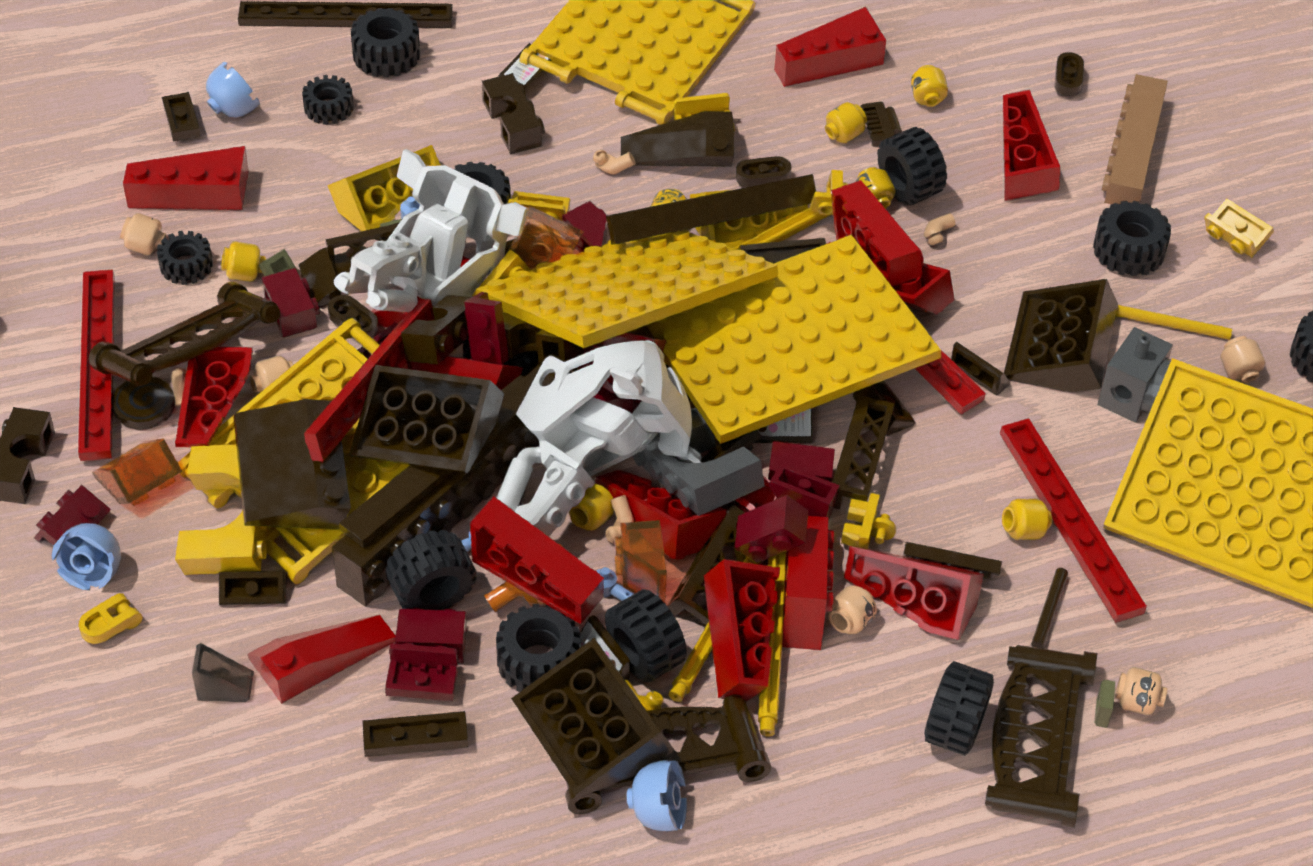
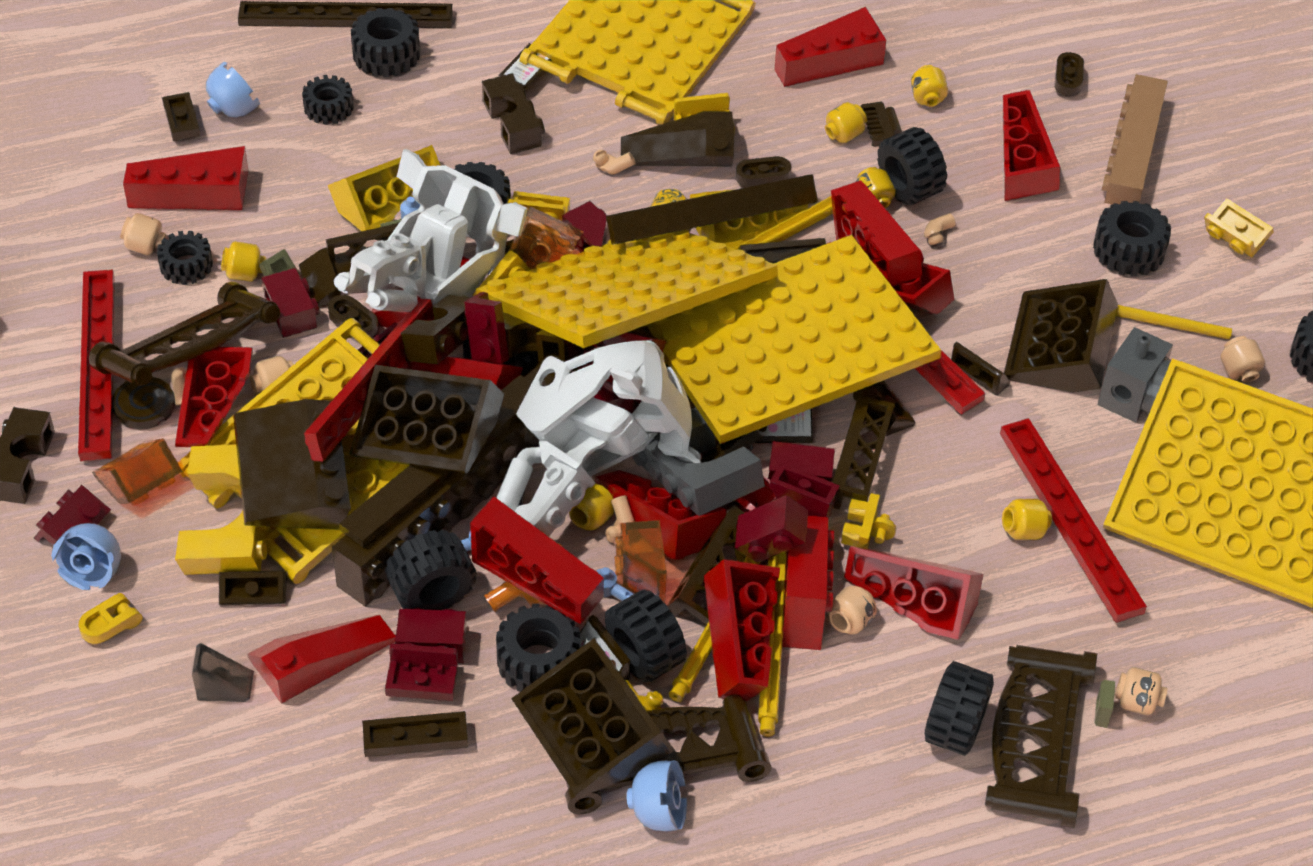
(822, 201): yellow bracket -> none
(956, 559): dark brown plate -> none
(1049, 608): dark brown bar -> none

